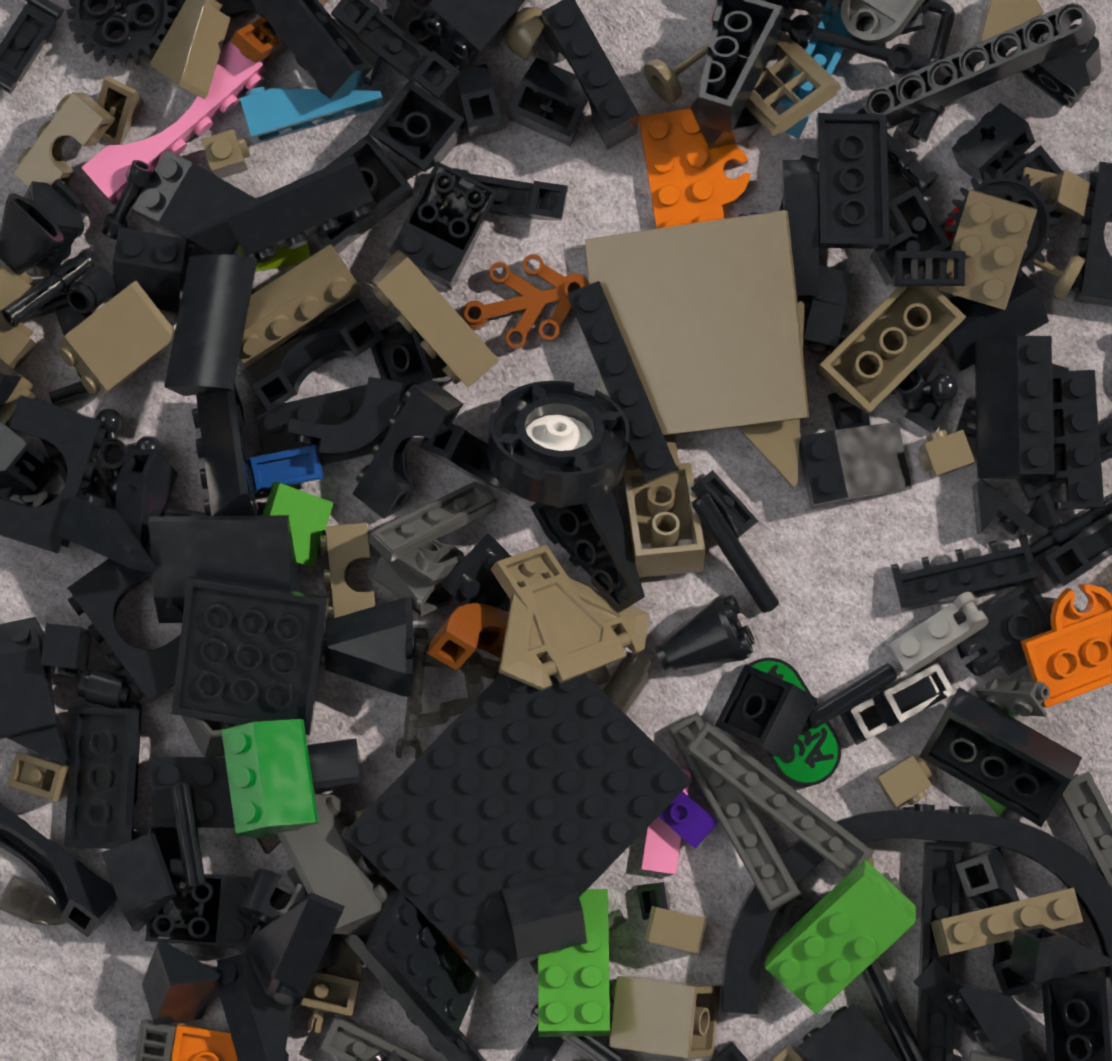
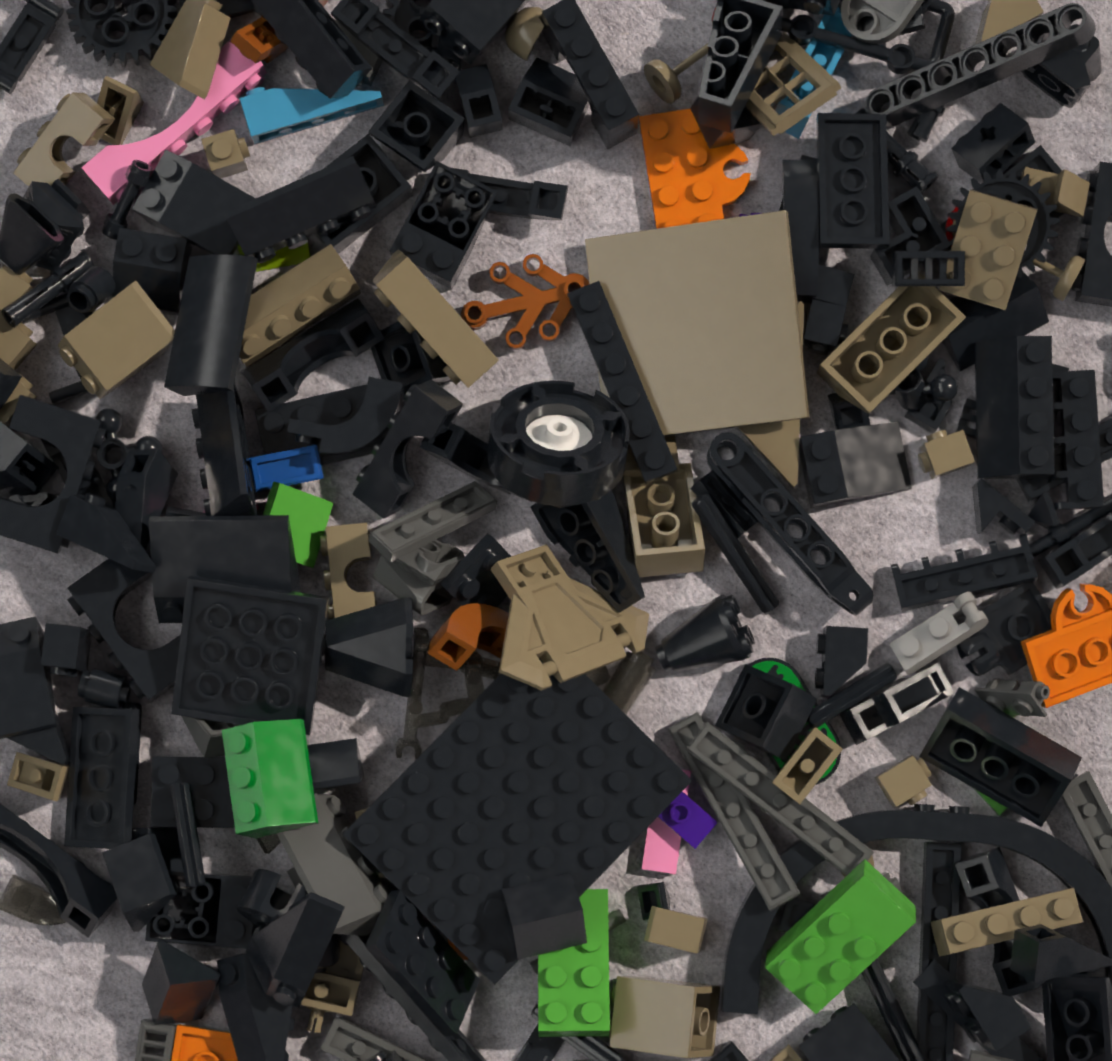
(752, 485): none -> black piece
(806, 765): none -> dark tan slope
(842, 656): none -> black slope

